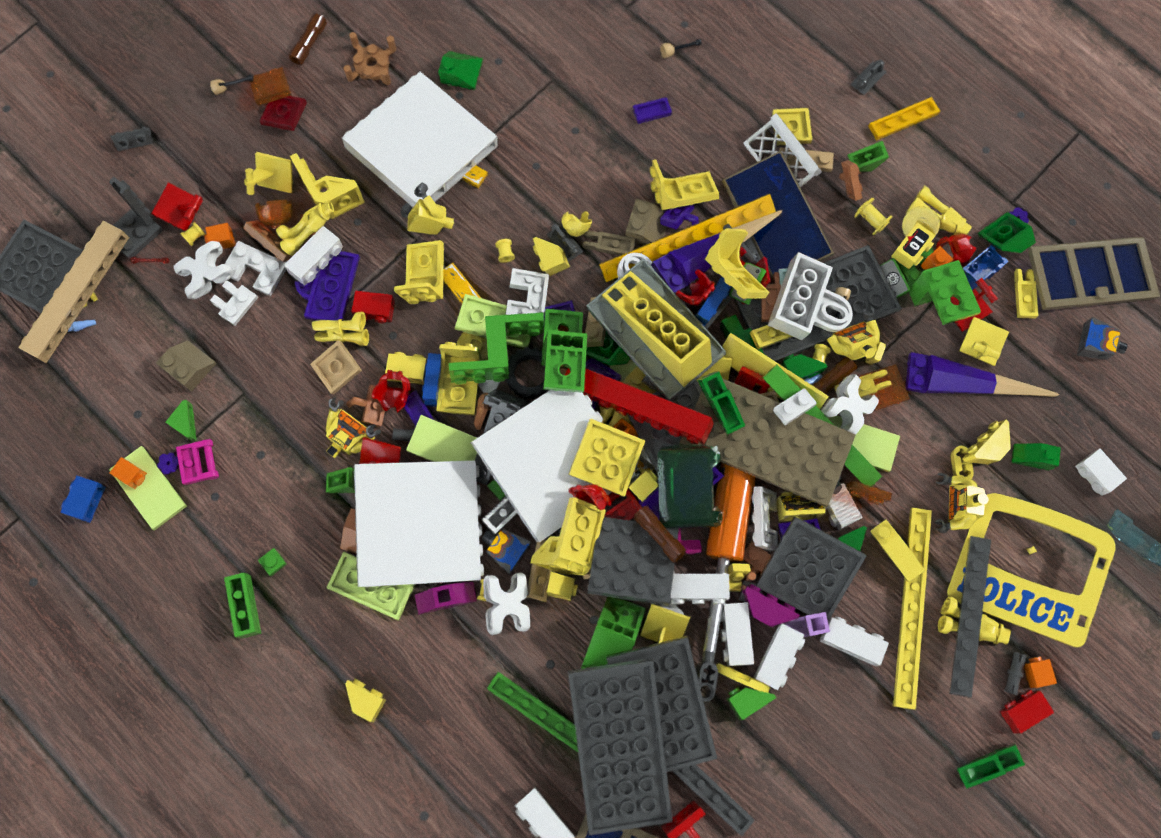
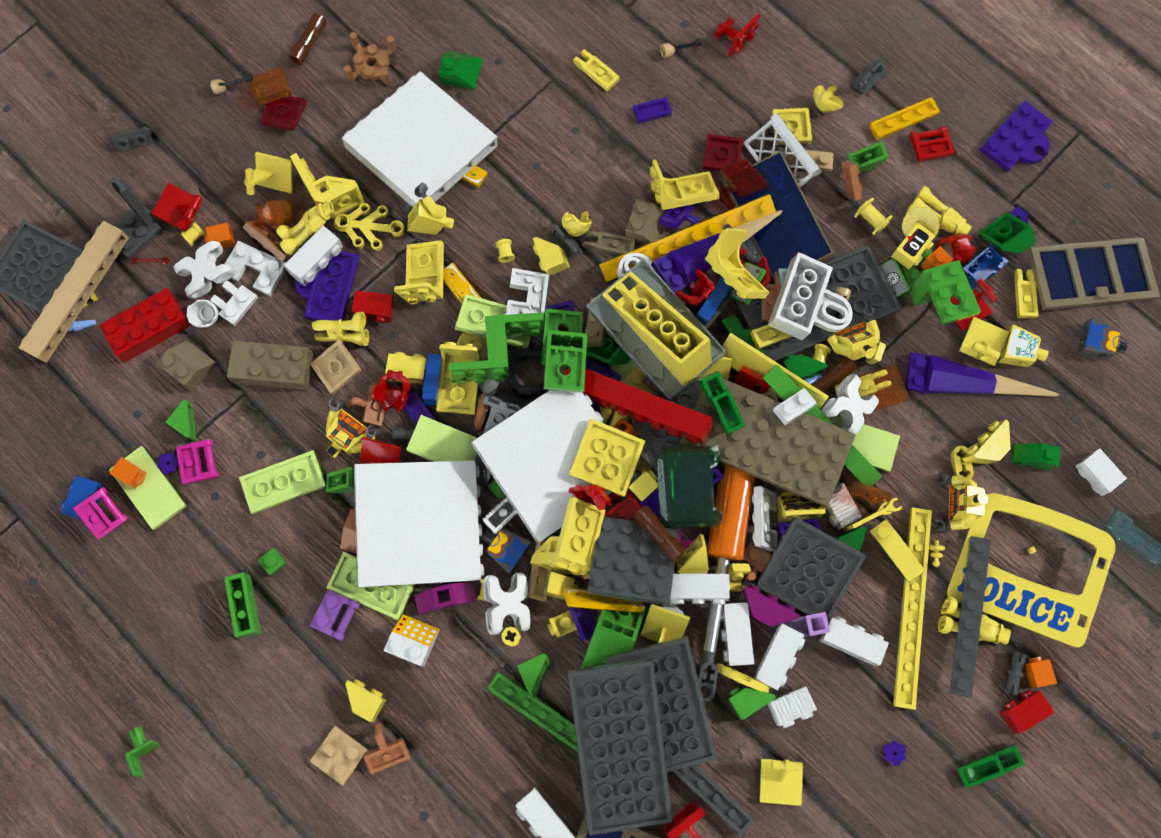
(95, 518): none -> dark pink plate
(141, 747): none -> bright green bracket
(145, 325): none -> red brick
(202, 313): none -> white hair
(270, 365): none -> dark tan brick
(282, 482): none -> yellowish green tile
(329, 612): none -> medium lavender plate
(339, 755): none -> tan hinge
(366, 225): none -> light yellow plant
(385, 754): none -> nougat plate
(412, 640): none -> white slope
(513, 630): none -> light yellow bush
(533, 673): none -> bright green slope
(561, 625): none -> light yellow bracket
(580, 599): none -> yellow tile
(584, 622): none -> dark purple tile
(597, 70): none -> light yellow hinge
(695, 559): none -> light yellow slope
(721, 151): none -> dark red plate
(738, 38): none -> red plate
(742, 179): none -> clear red plate
(781, 782): none -> light yellow plate
(792, 706): none -> white brick
(826, 100): none -> light yellow hair
(880, 511): none -> light yellow flag
(899, 755): none -> dark purple plant
(932, 148): none -> red plate
(936, 553): none -> light yellow hair
(1019, 138): none -> dark purple plate
(1021, 348): none -> torso

